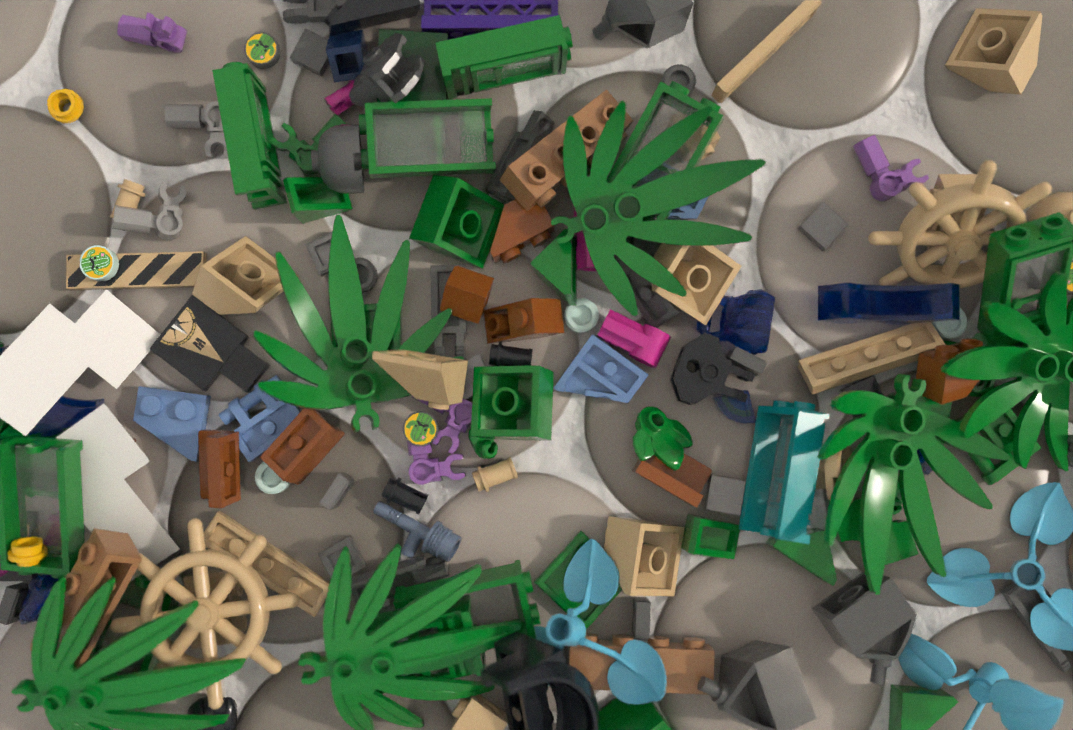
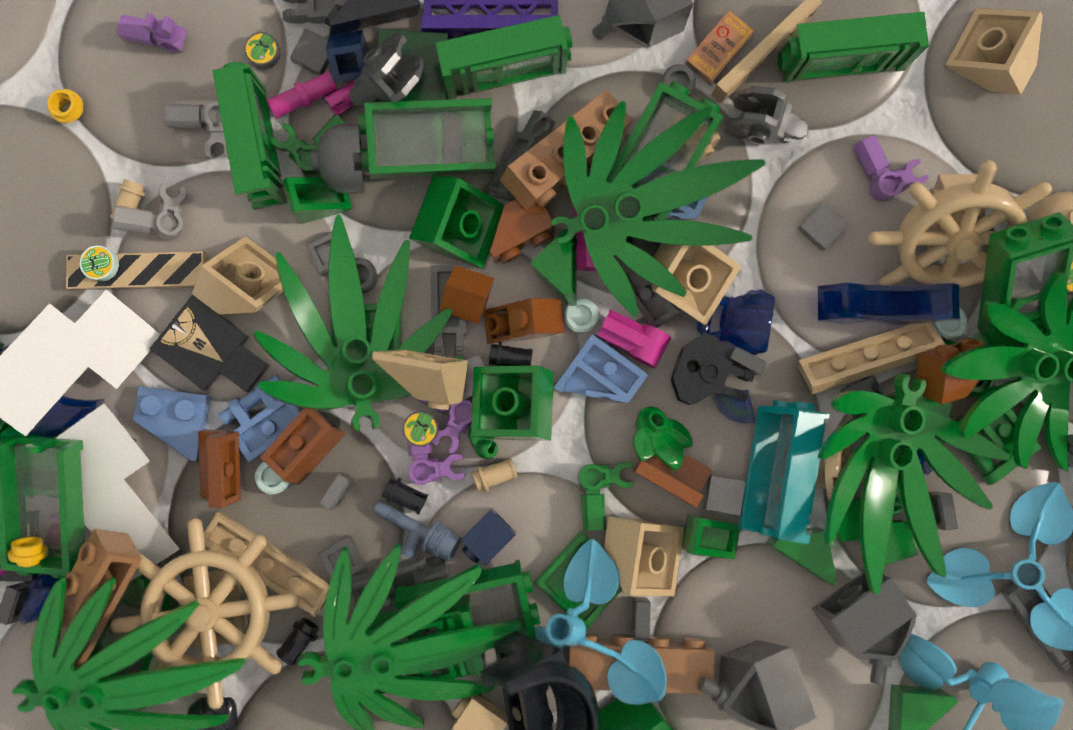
(297, 641): none -> black pin
(302, 95): none -> dark pink pin
(487, 537): none -> dark blue brick
(592, 479): none -> green bar
(719, 47): none -> nougat tile
(765, 117): none -> dark grey hinge
(853, 46): none -> green door
(944, 510): none -> dark grey tile

